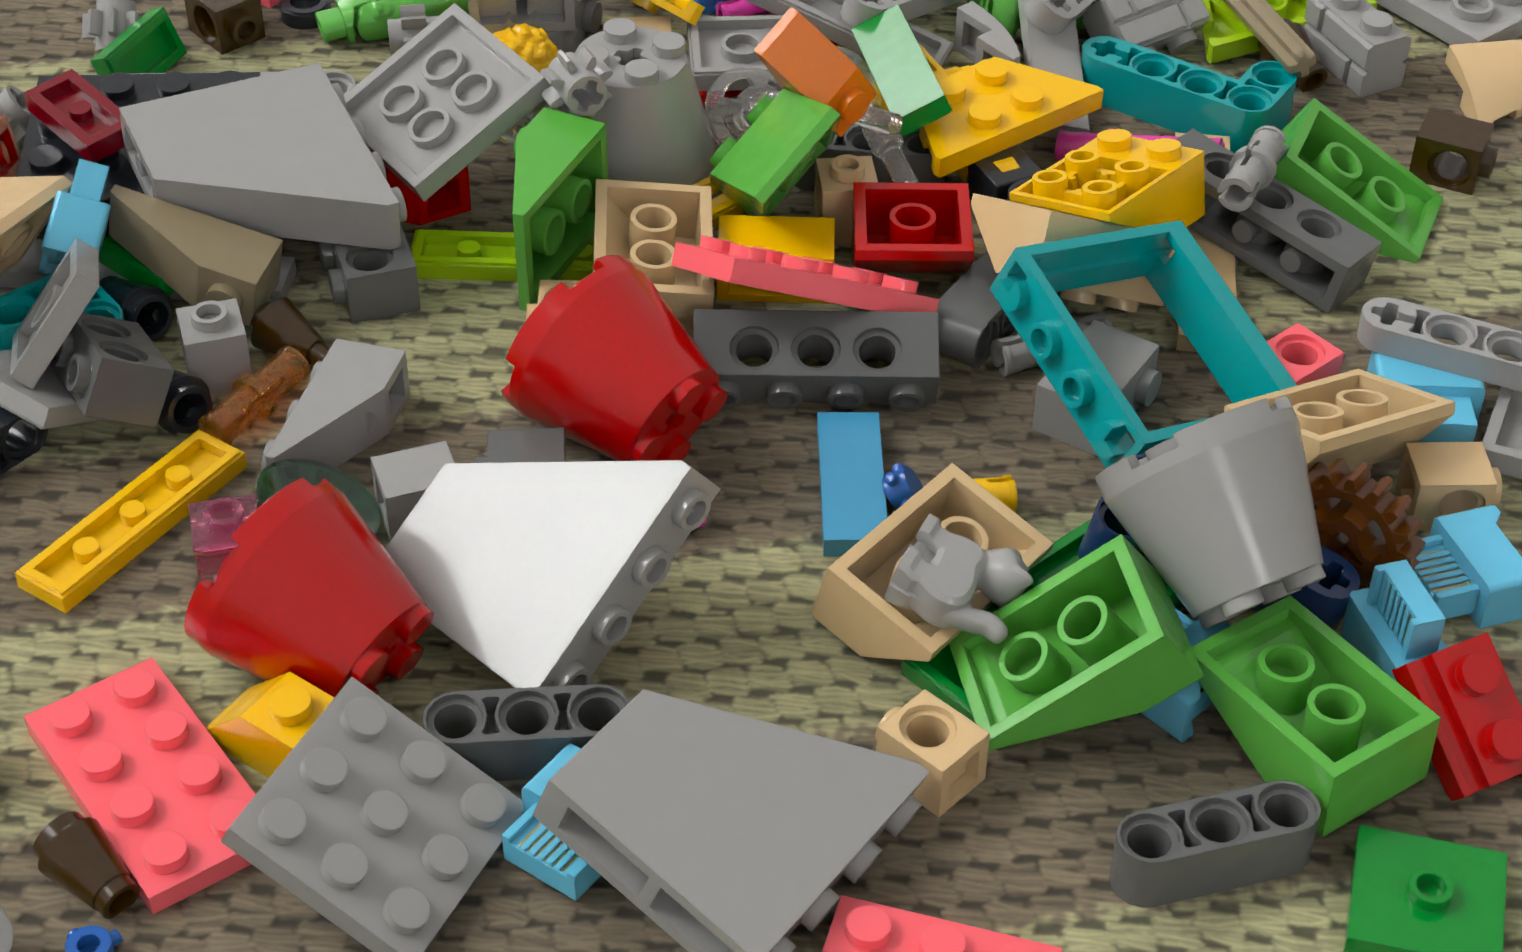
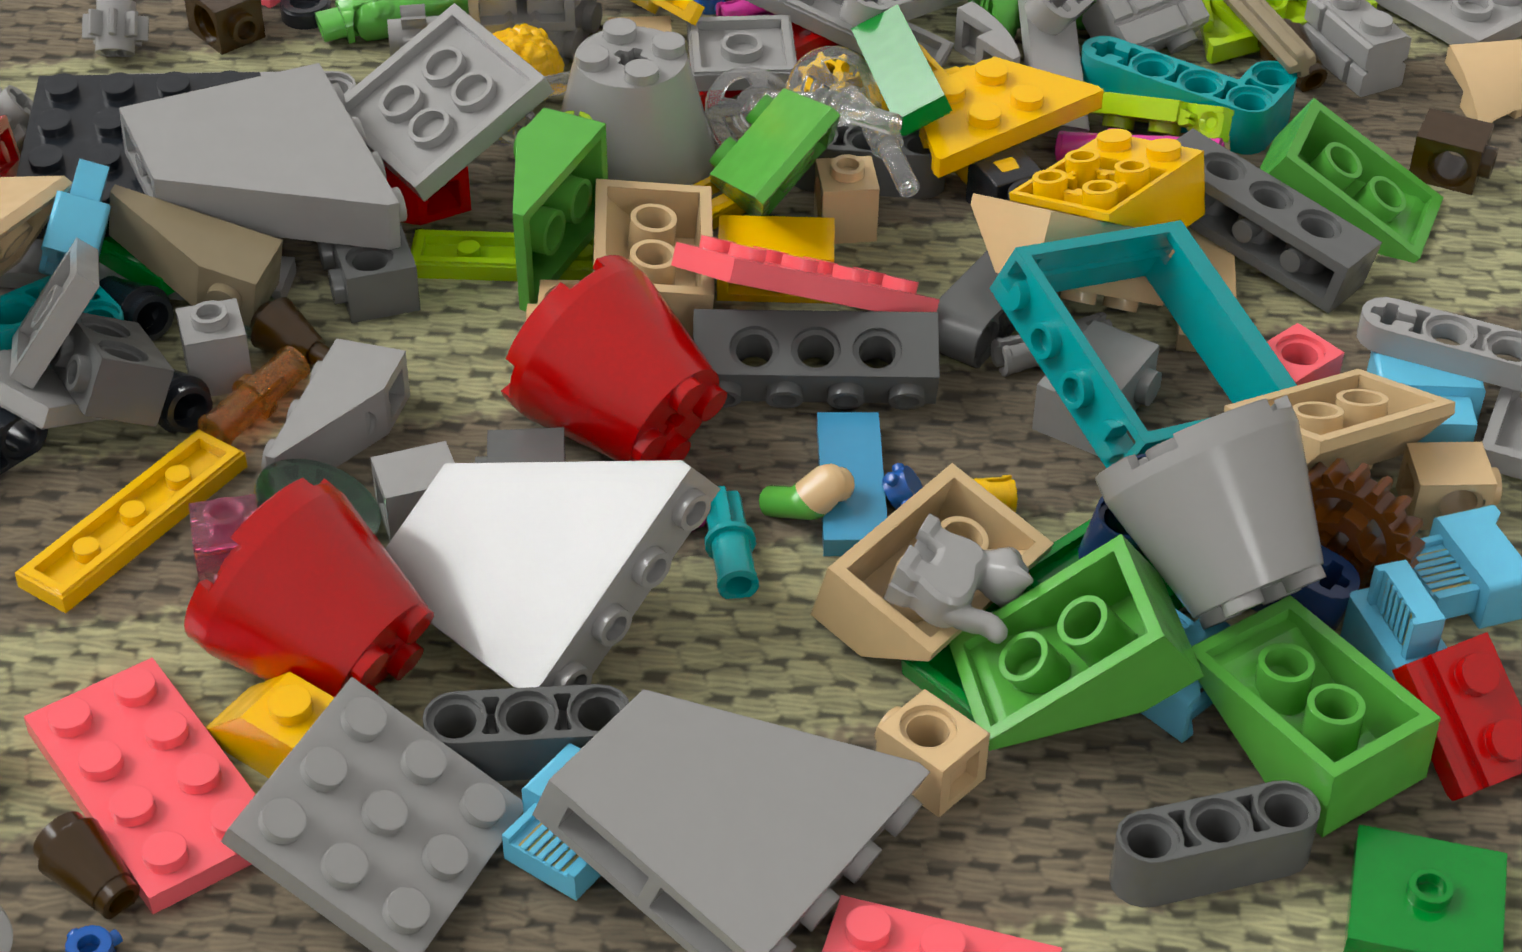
(77, 115): dark red plate -> none
(144, 47): green tile -> none
(577, 83): light grey gear -> none
(731, 546): none -> teal axle
(810, 496): none -> arm
(815, 68): orange slope -> none
(912, 227): red slope -> none
(1164, 115): none -> lime hinge
(1252, 168): light grey pin -> none

